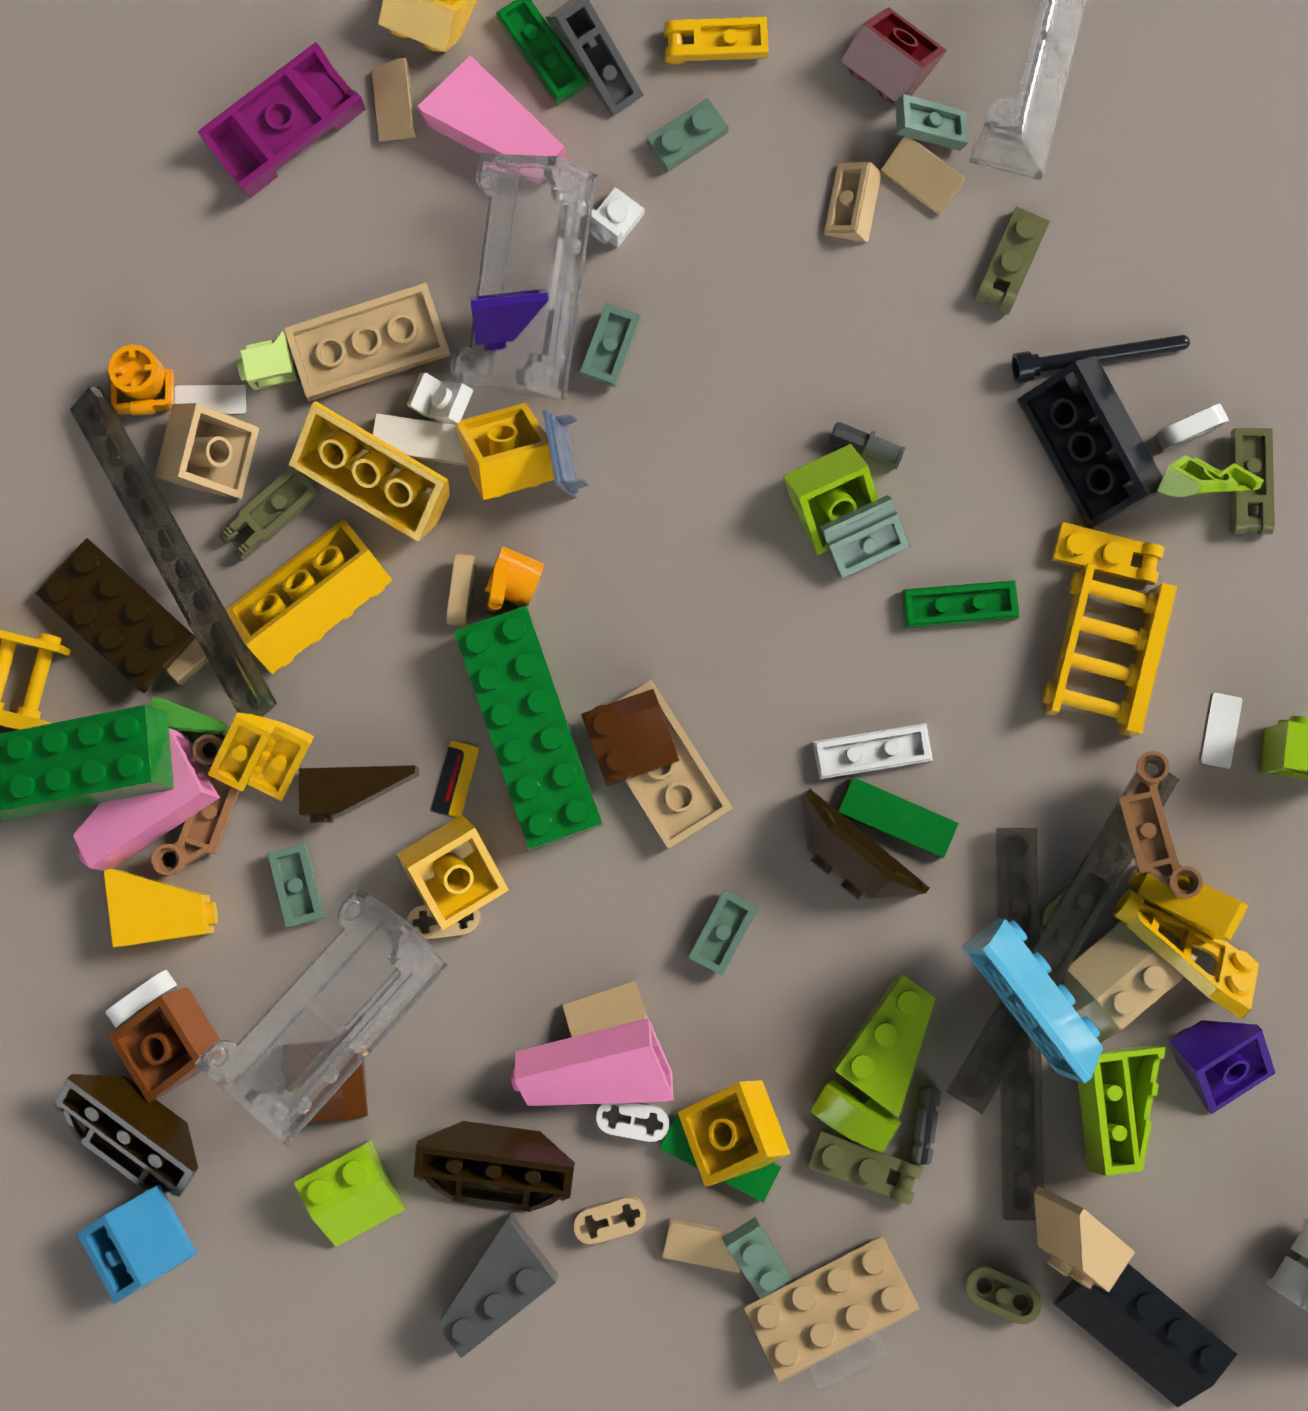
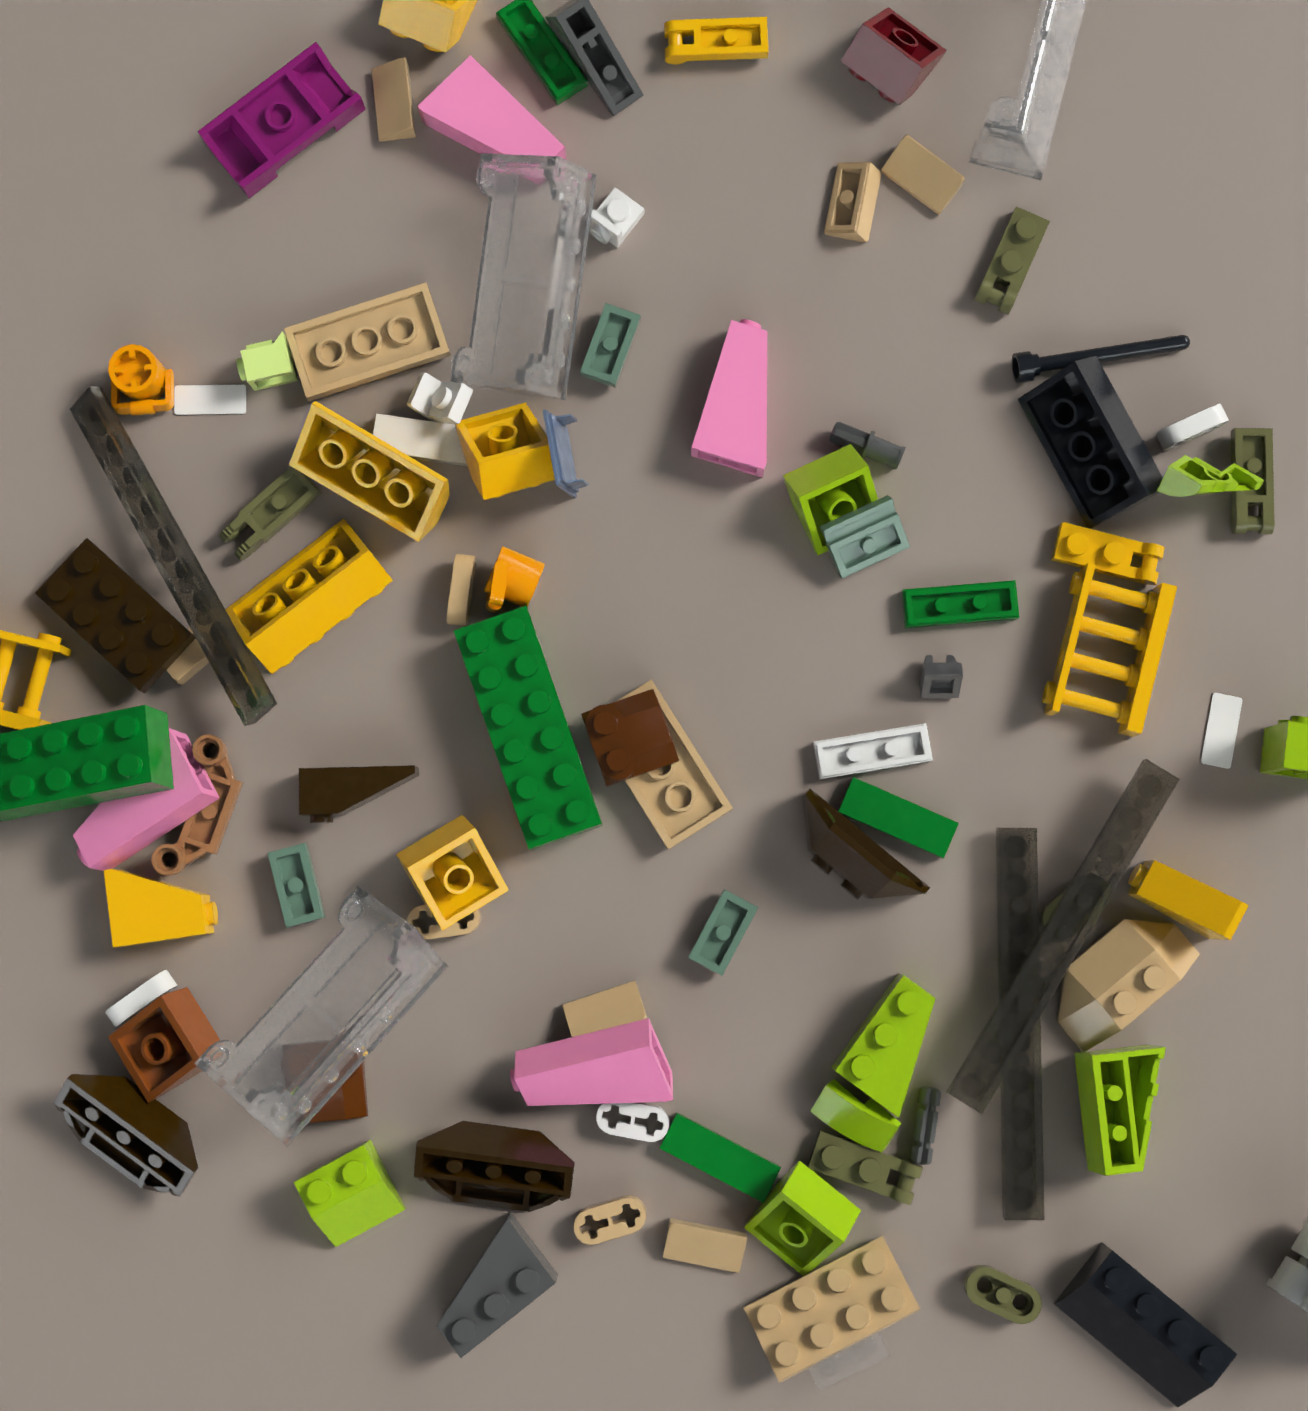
(136, 1244): dark azure slope -> none
(189, 721): bright green slope -> none
(206, 450): tan slope -> none
(260, 754): yellow slope -> none
(455, 778): sticker -> none
(504, 316): dark purple slope -> none
(687, 135): sand green plate -> none
(733, 1132): yellow slope -> none
(735, 410): none -> bright pink slope
(757, 1258): sand green plate -> none
(803, 1219): none -> lime slope
(931, 122): sand green plate -> none
(941, 679): none -> flat silver tile
(1035, 1000): medium azure slope -> none
(1078, 1242): tan slope -> none
(1149, 829): medium nougat plate -> none
(1222, 1060): dark purple slope -> none
(1234, 969): yellow plate -> none

